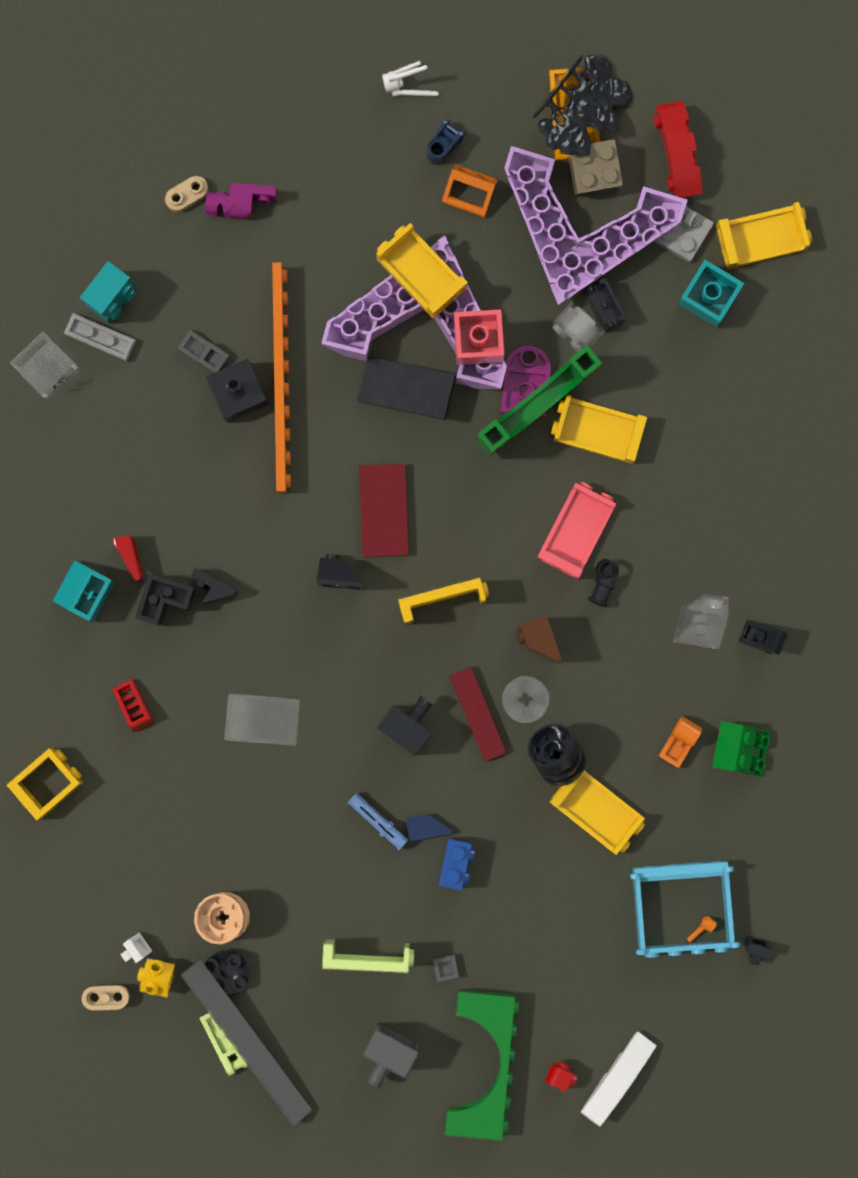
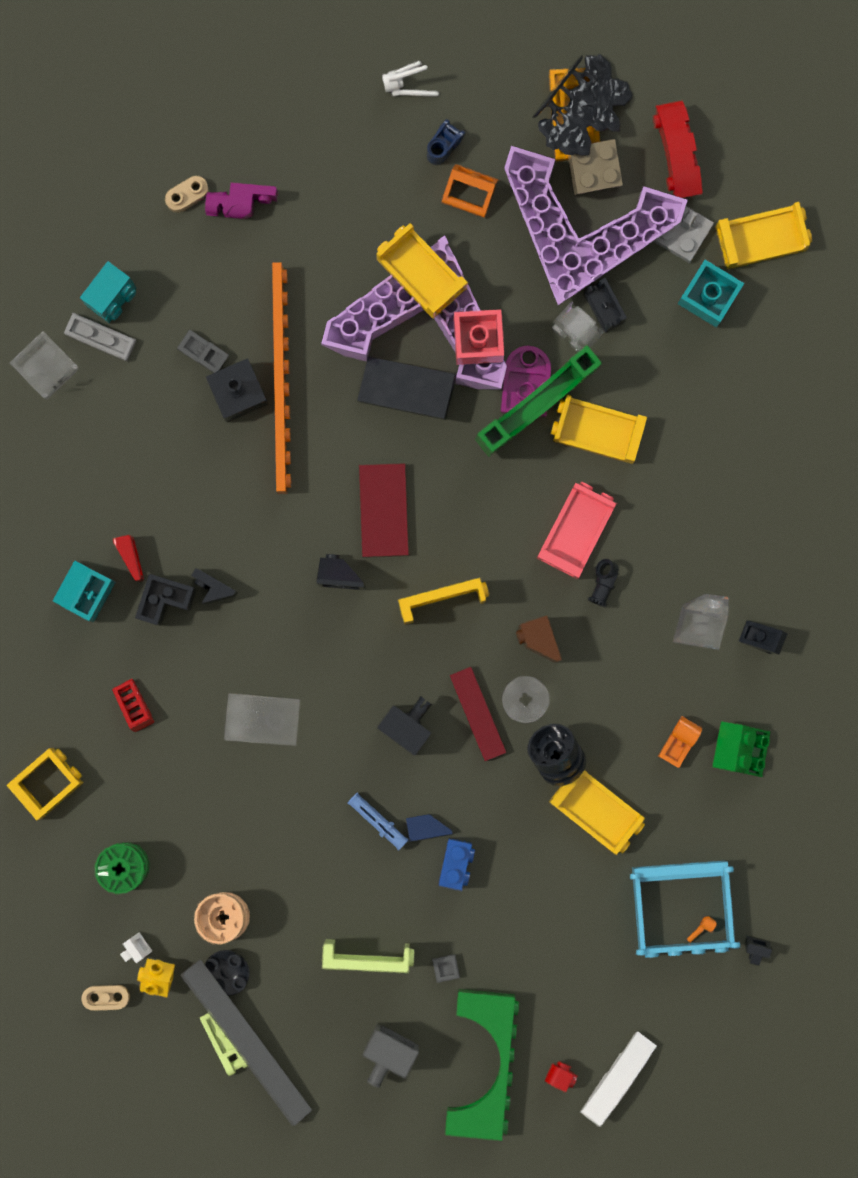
(131, 857): none -> green wheel

